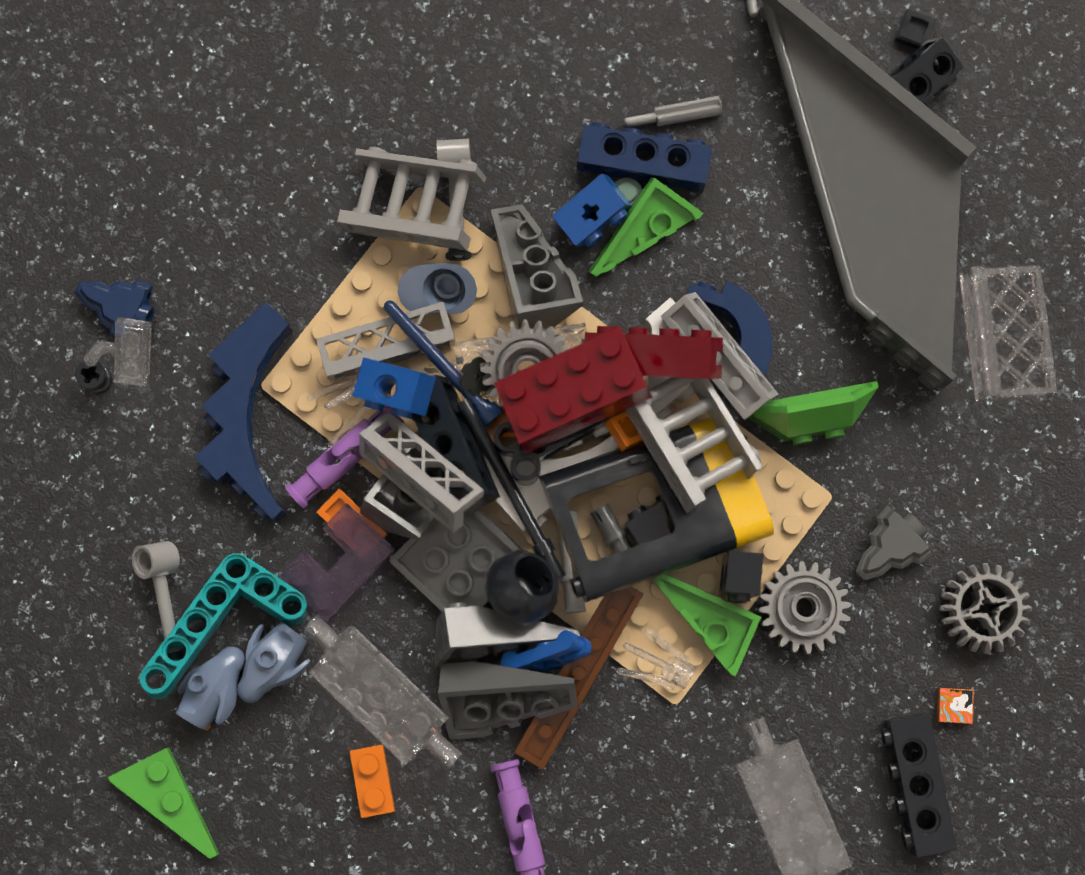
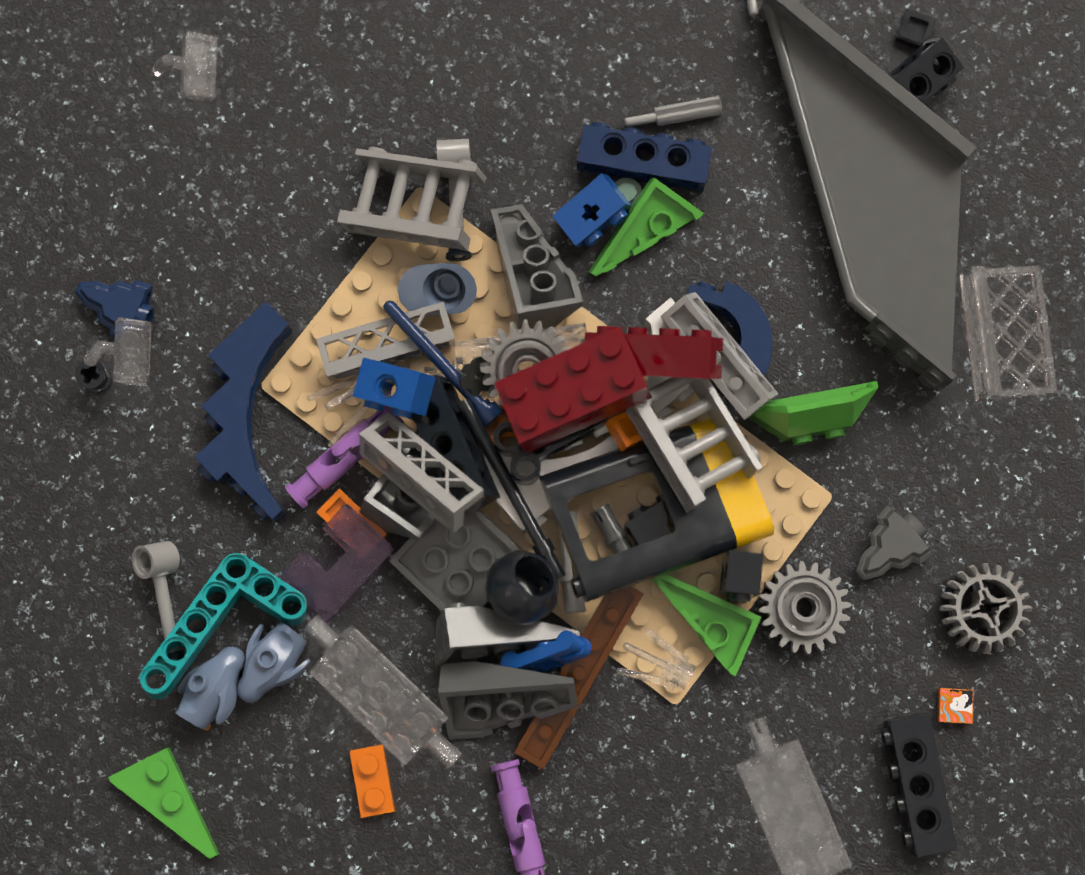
(196, 66): none -> clear plate

